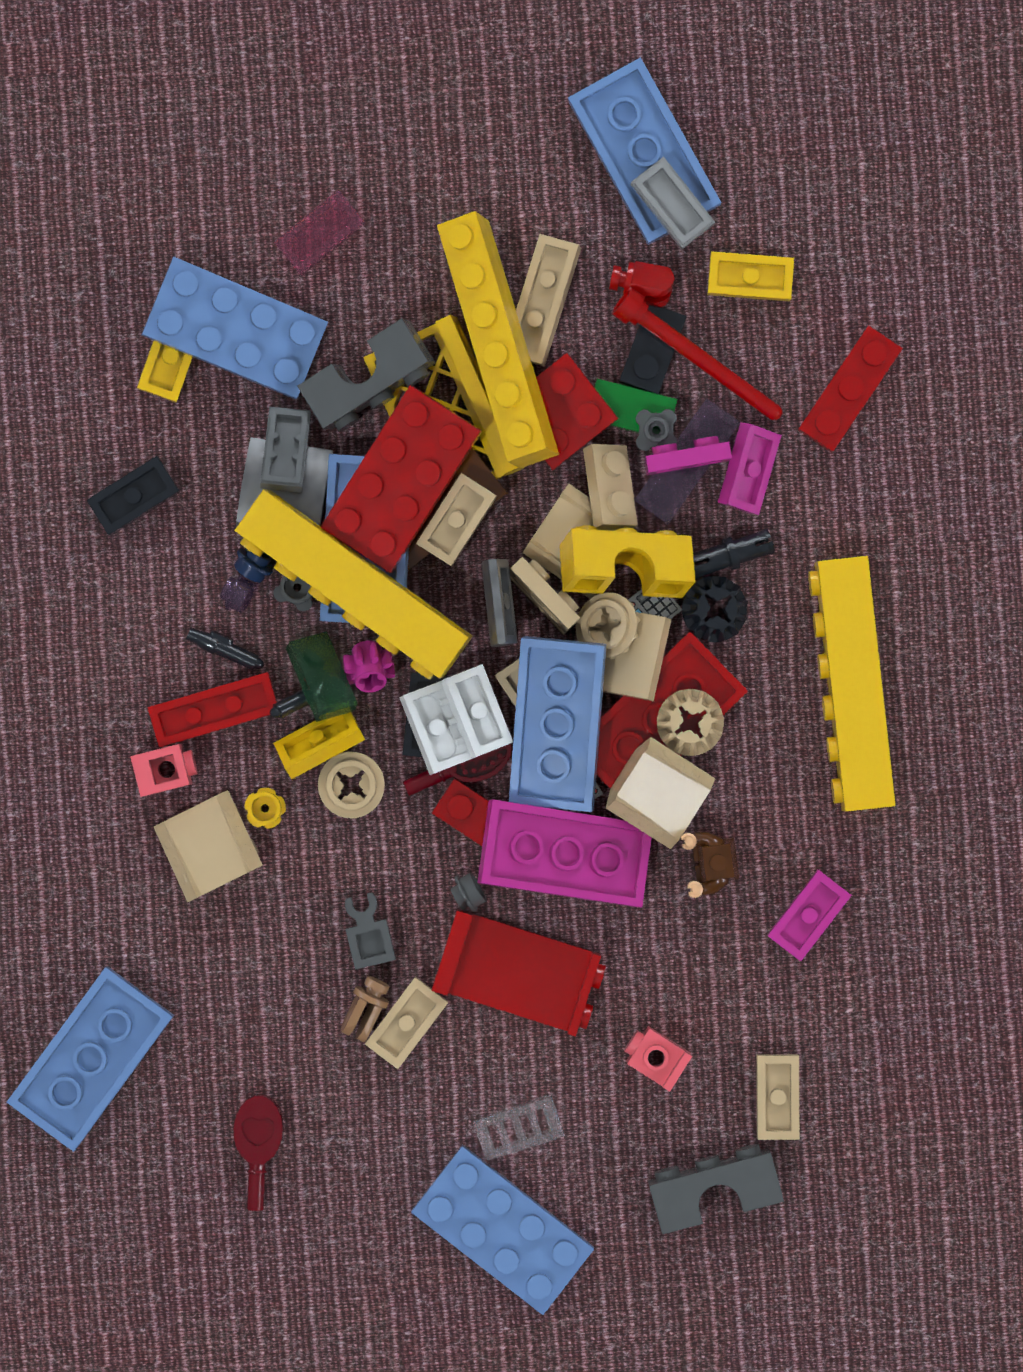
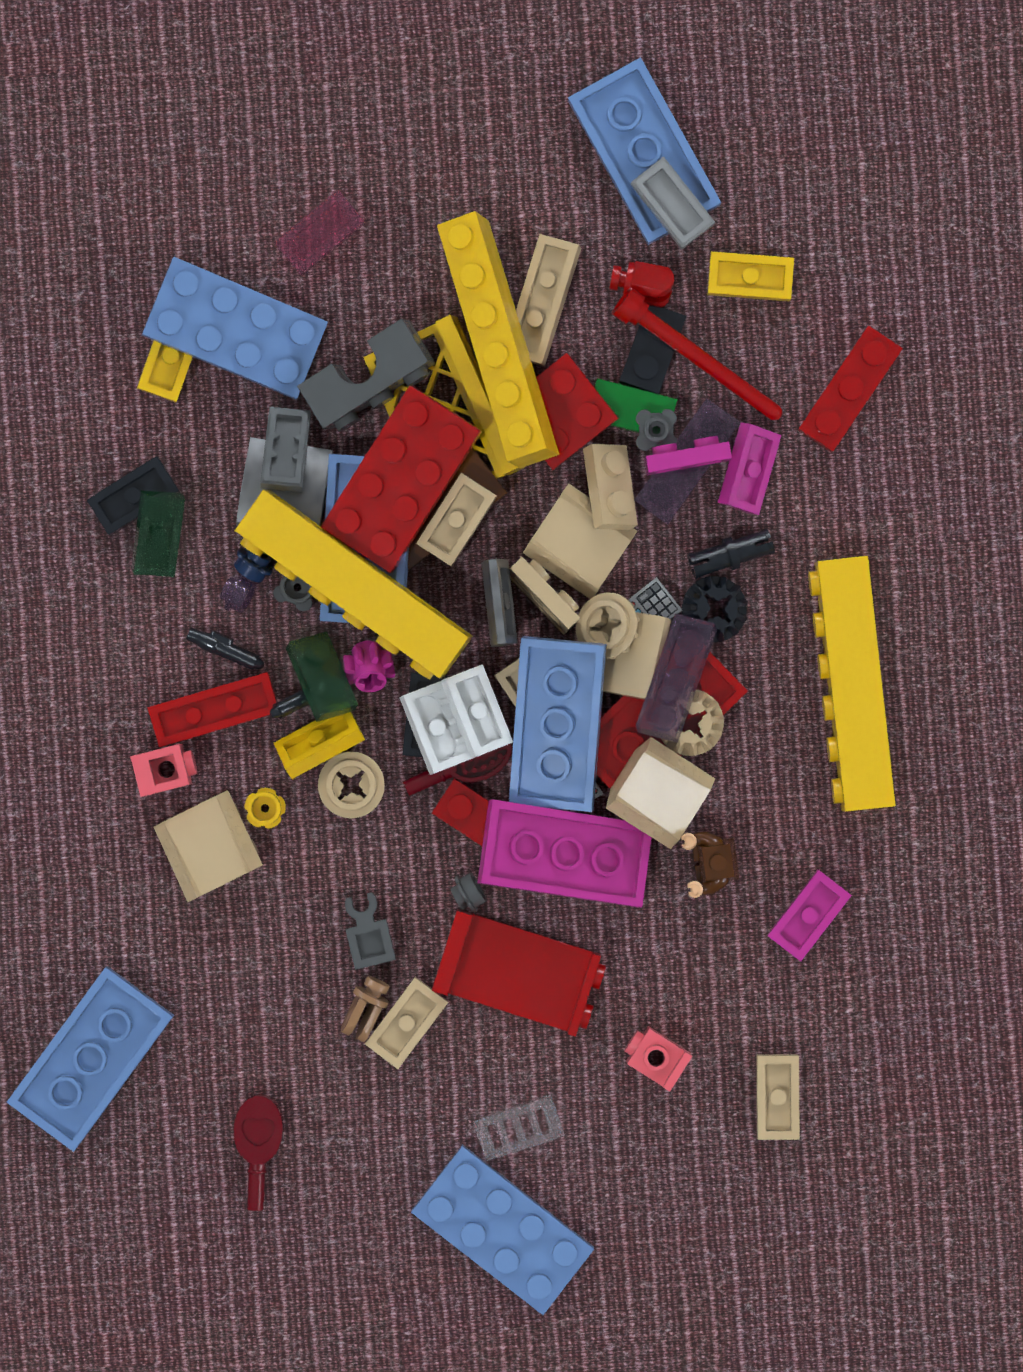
(158, 533): none -> clear green plate
(659, 559): yellow arch -> none
(676, 678): none -> clear purple plate
(678, 1192): dark grey arch -> none

